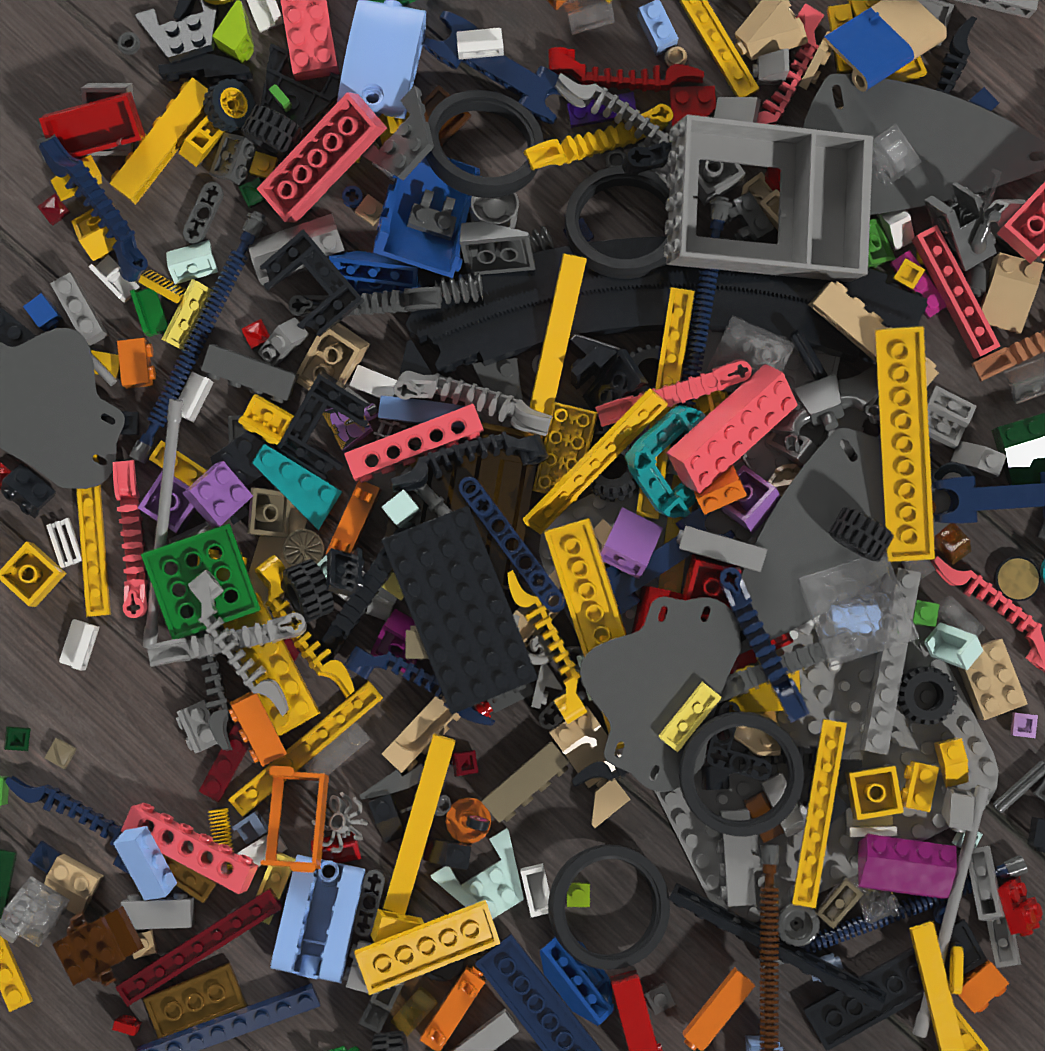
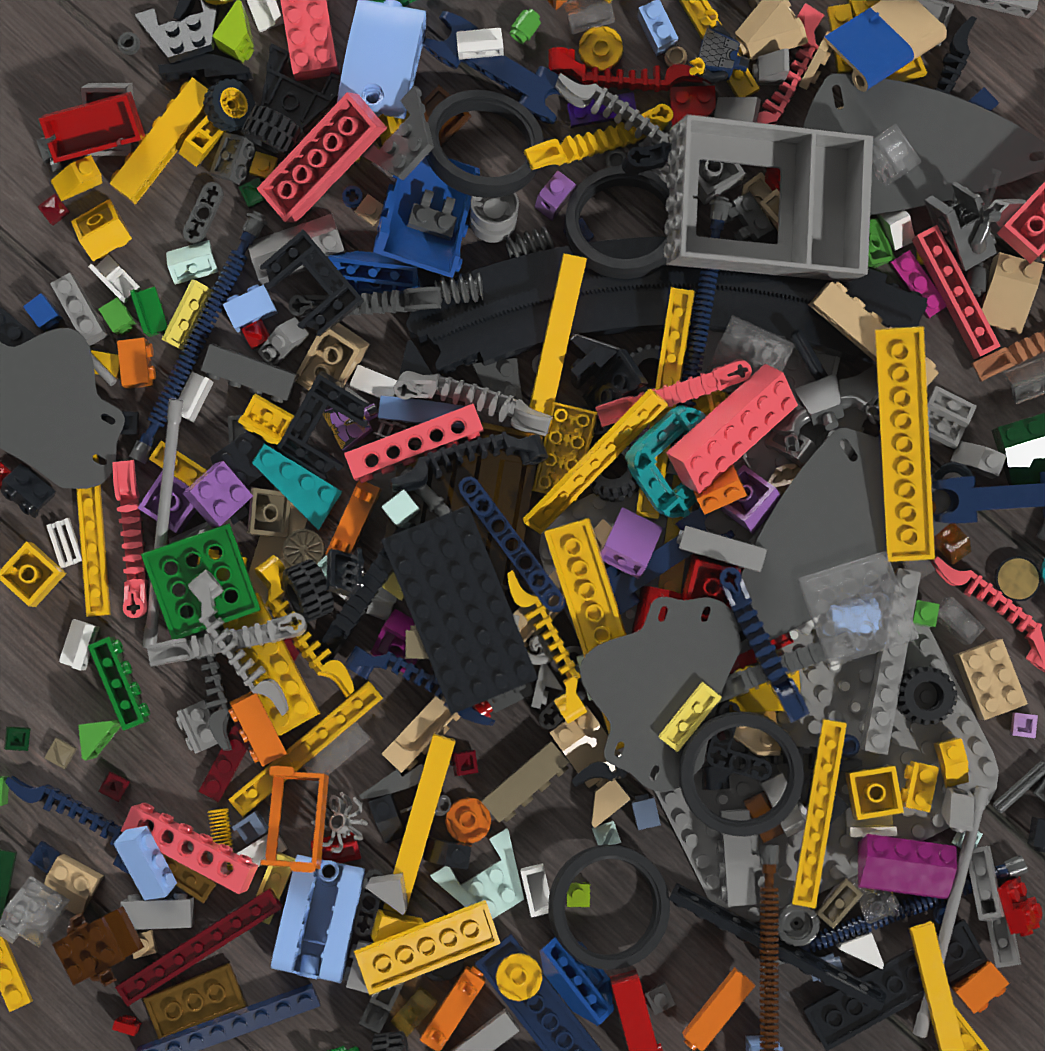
(96, 736): none -> bright green slope
(113, 786): none -> dark red tile
(117, 317): none -> bright green brick
(118, 682): none -> green brick
(130, 259): dark blue piece -> none
(162, 286): yellow tile -> none
(249, 307): none -> light blue brick
(280, 98): bright green tile -> none
(390, 890): none -> light grey slope
(477, 822): black tile -> none
(495, 248): dark grey slope -> none
(519, 977): none -> yellow tile
(525, 26): none -> bright green brick
(555, 194): none -> medium lavender torso
(600, 48): none -> yellow tile
(606, 834): none -> light aqua tile
(645, 811): none -> sand blue brick
(717, 53): none -> torso
(850, 746): none -> dark blue plate
(861, 534): black tyre -> none
(862, 947): none -> white slope
(909, 274): yellow plate -> none
(953, 646): light aqua panel -> none
(956, 970): yellow tile -> none

